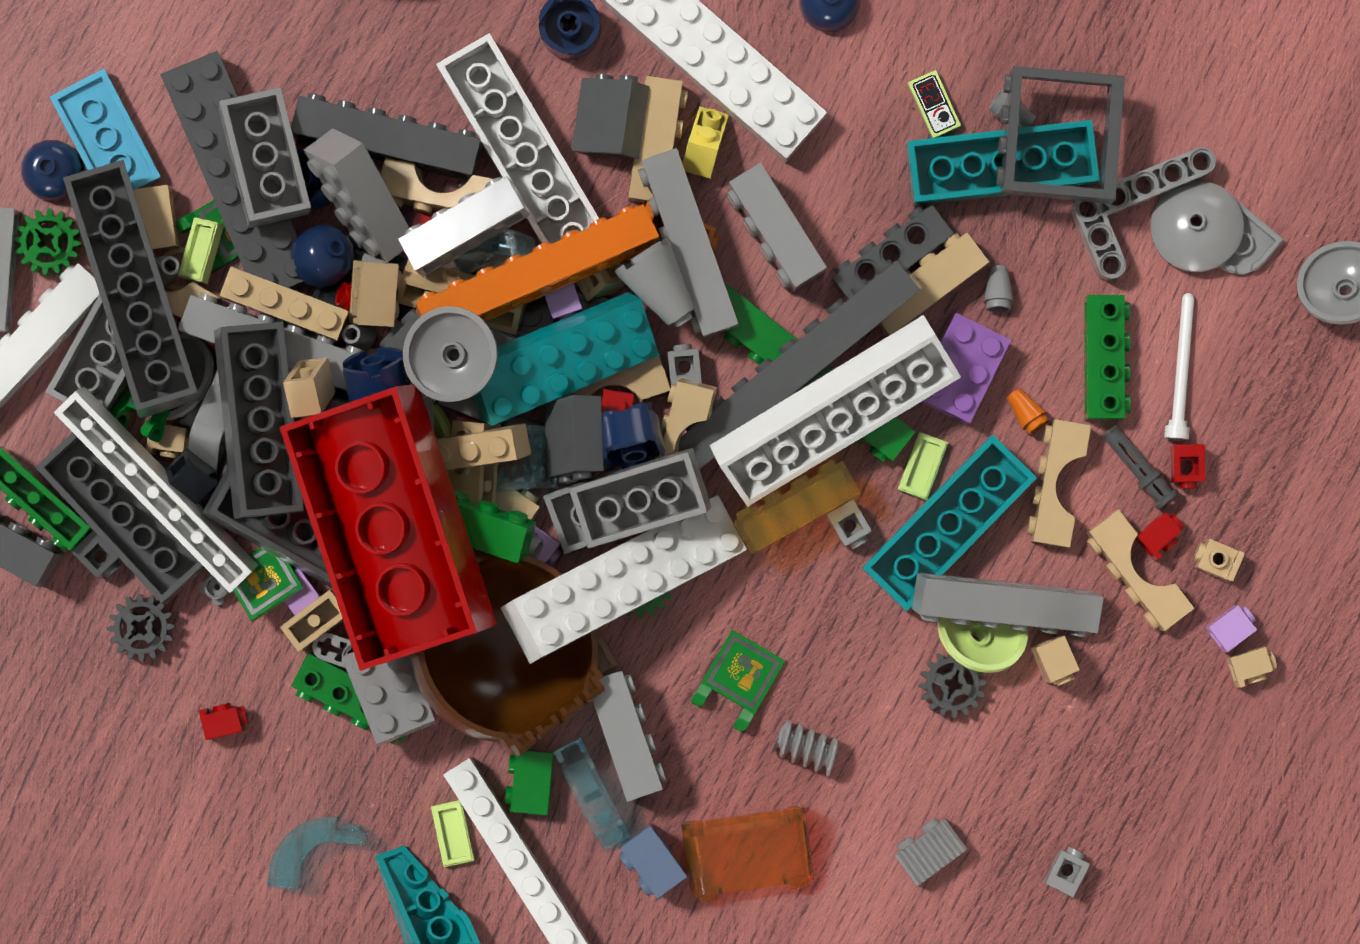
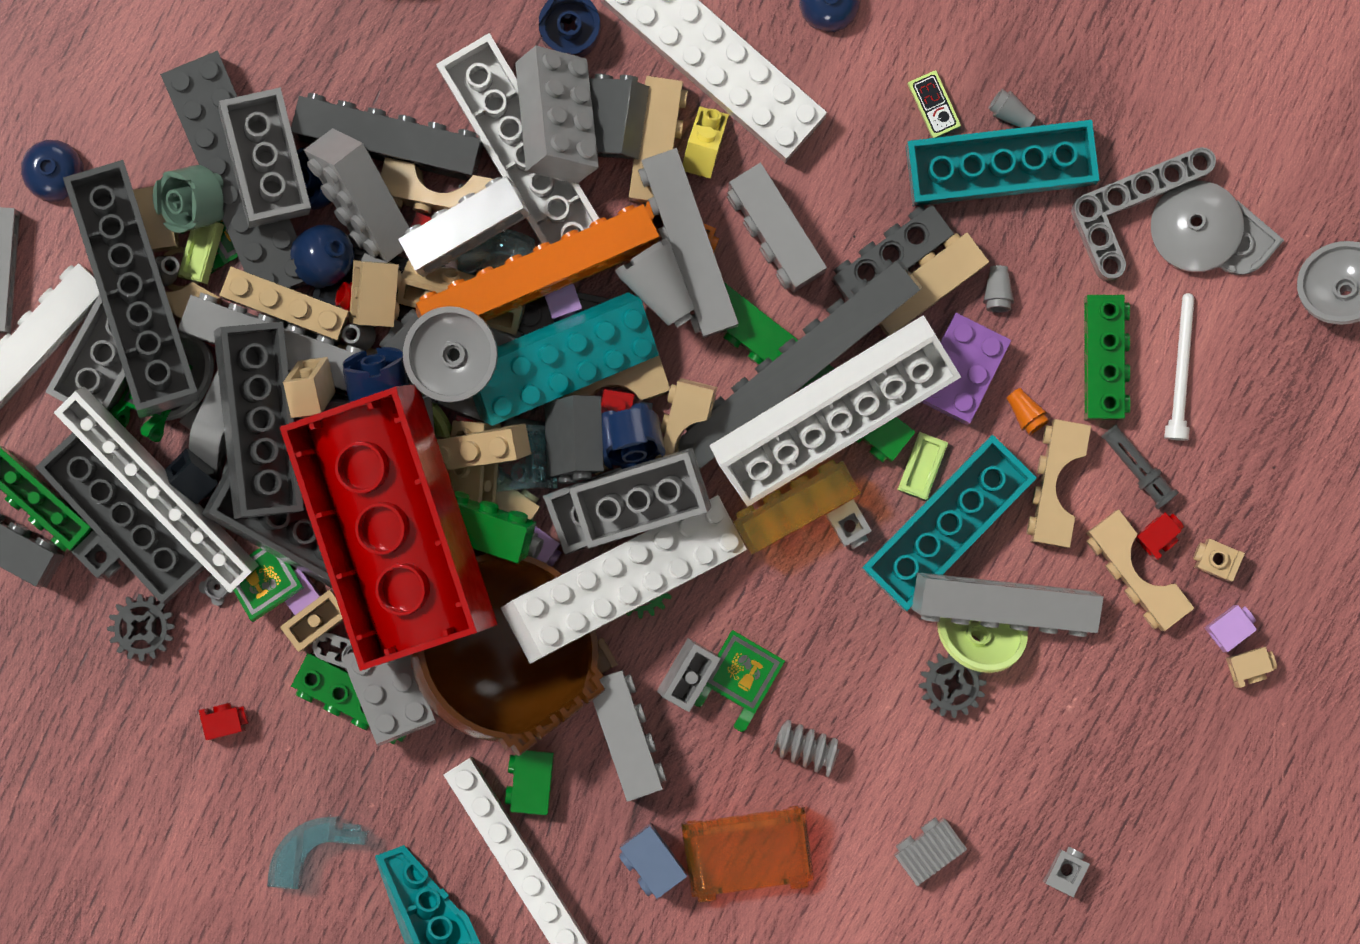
(39, 250): green gear -> none
(104, 128): medium azure plate -> none
(172, 443): tan brick -> none
(189, 198): none -> sand green brick
(452, 833): yellowish green tile -> none
(556, 114): none -> light grey brick
(592, 794): clear light blue arch -> none
(601, 283): tan brick -> none
(680, 354): light grey brick -> none
(688, 675): none -> light grey brick
(1055, 660): tan brick -> none
(1111, 139): dark grey window -> none
(1196, 457): red brick -> none

